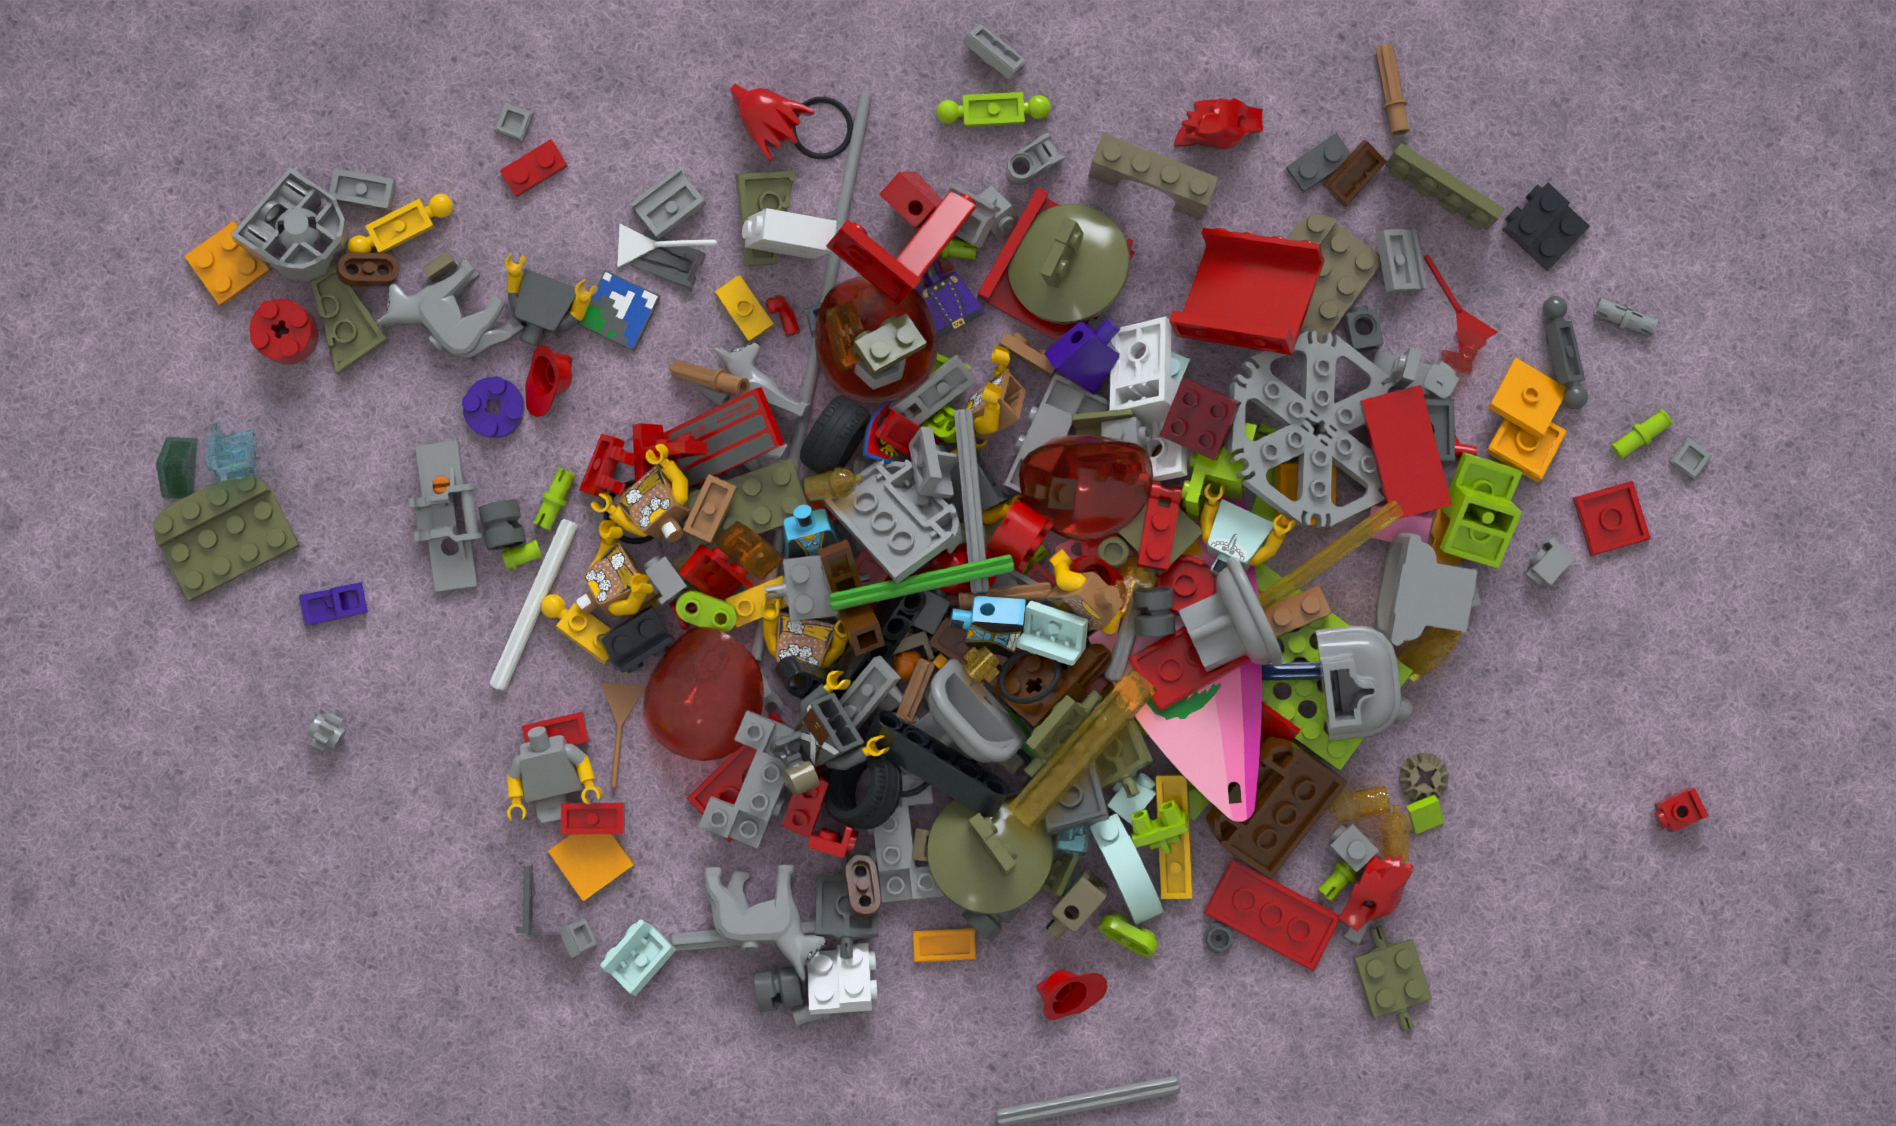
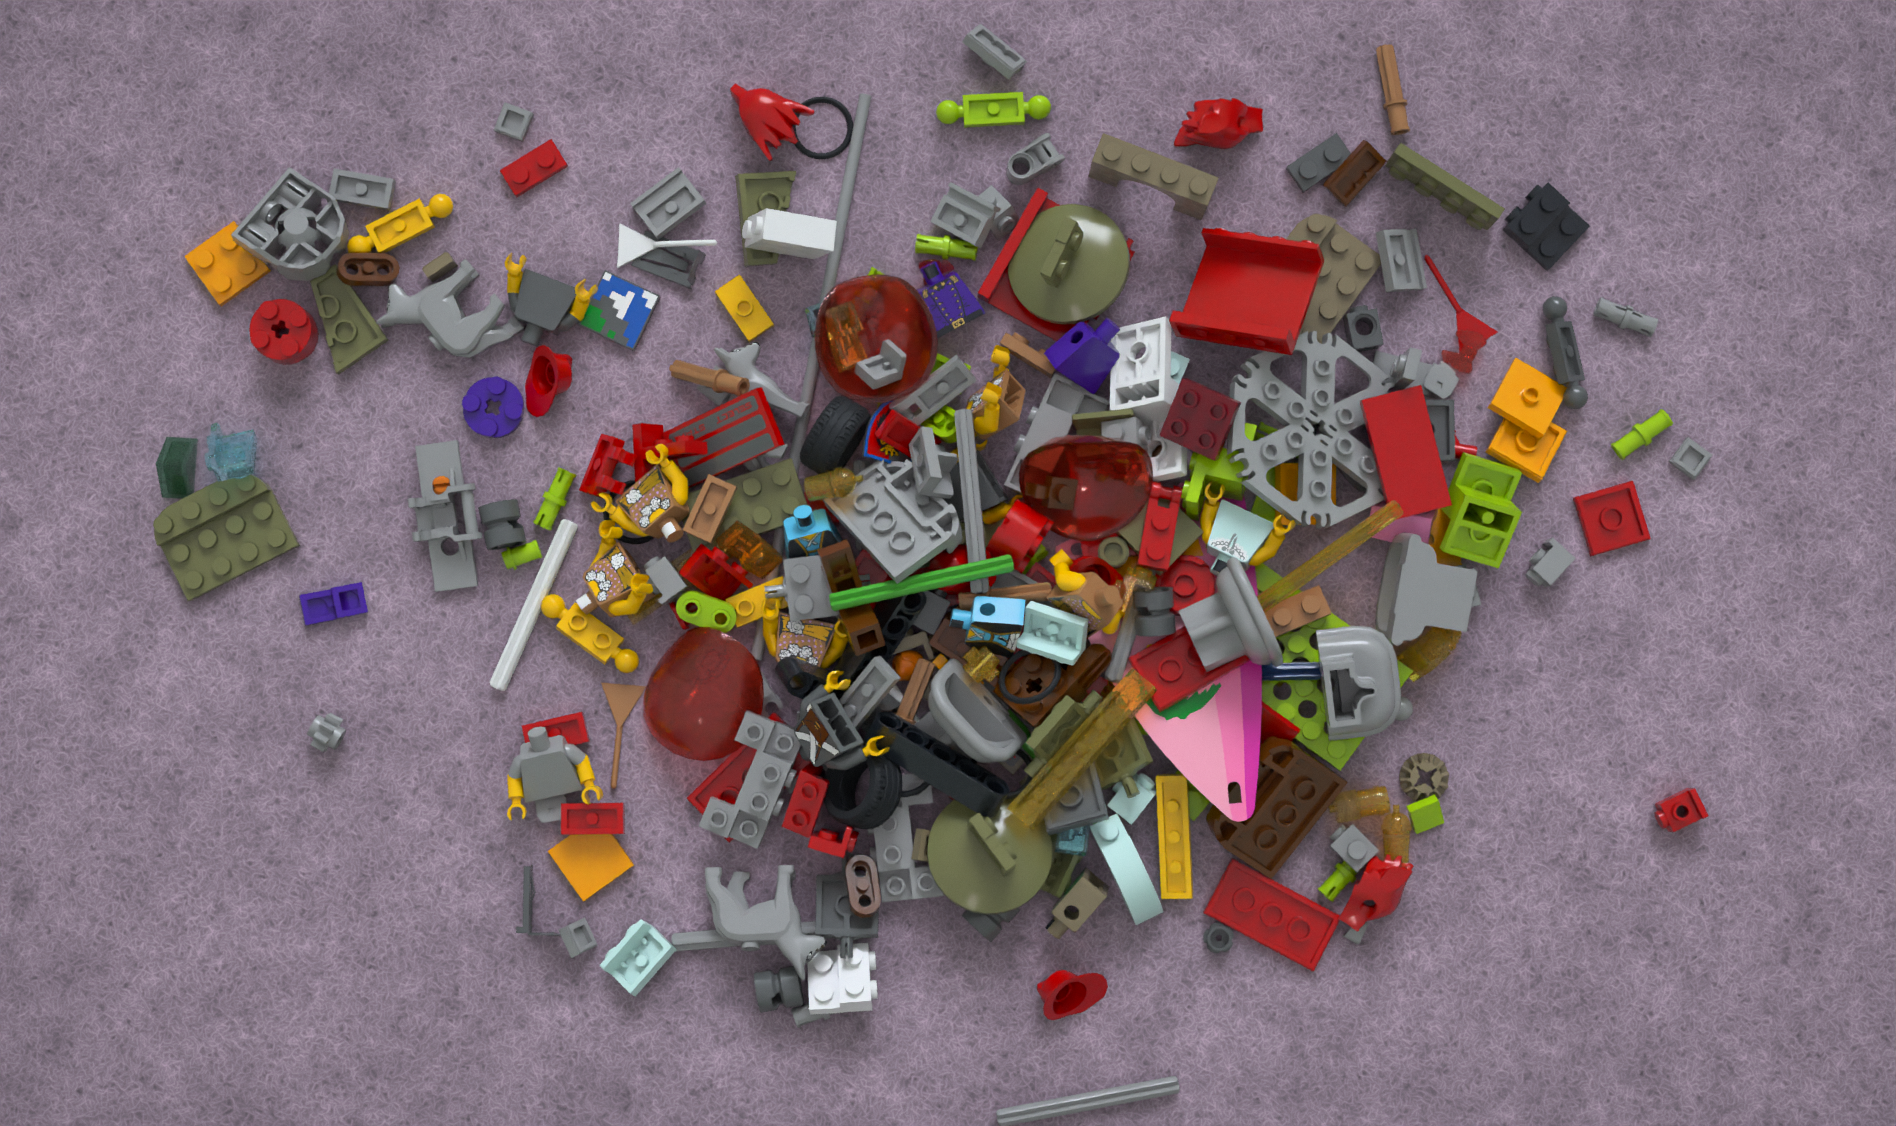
(636, 641): black bracket -> none
(786, 313): red arm -> none
(800, 774): leg -> none
(888, 344): bracket -> none
(900, 275): red piece -> none
(908, 194): red torso -> none
(944, 944): light orange tile -> none
(1137, 940): lime plate -> none
(1160, 831): lime hips -> none
(1392, 978): olive plate -> none

